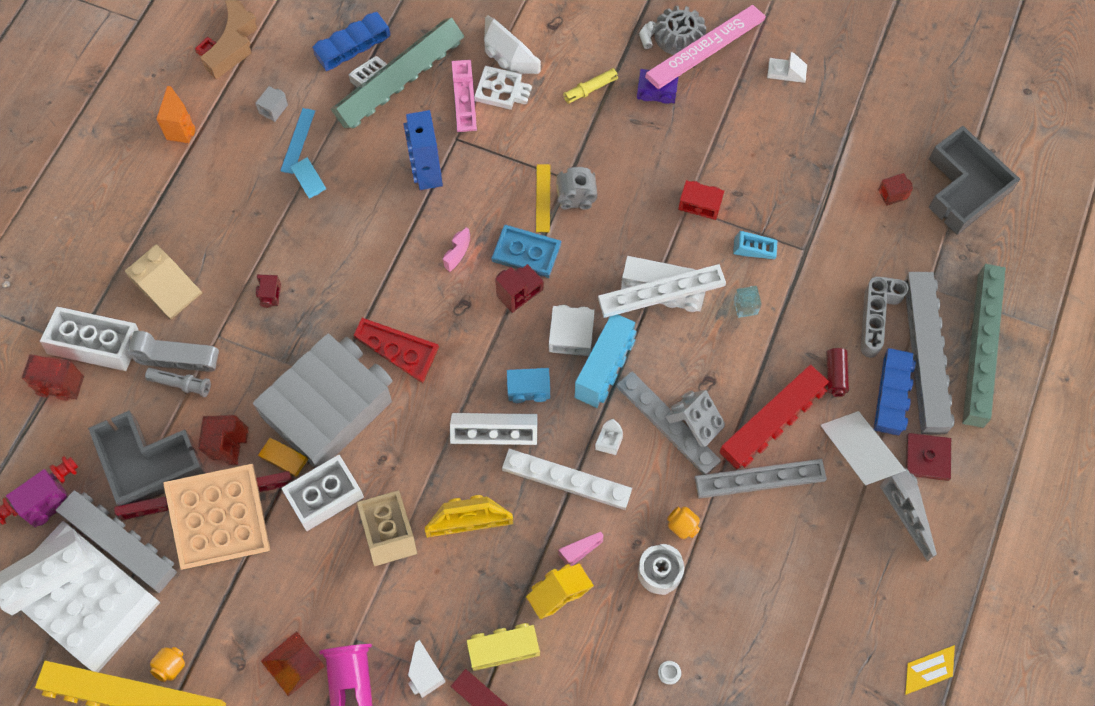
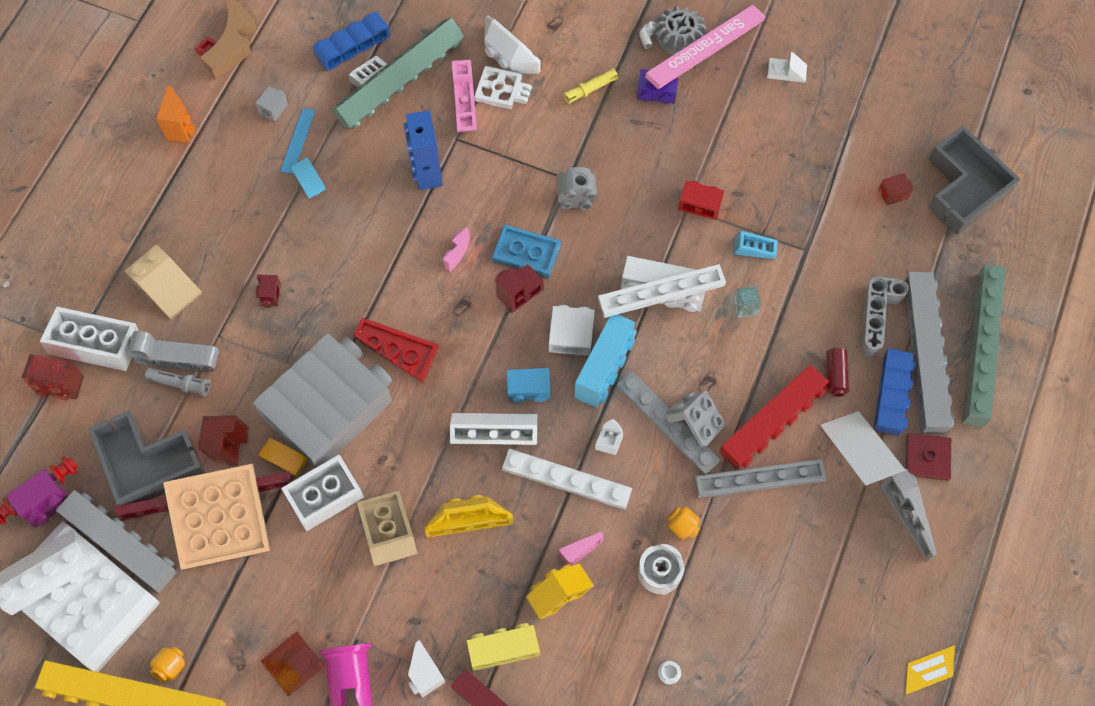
(543, 198): yellow sticker -> none

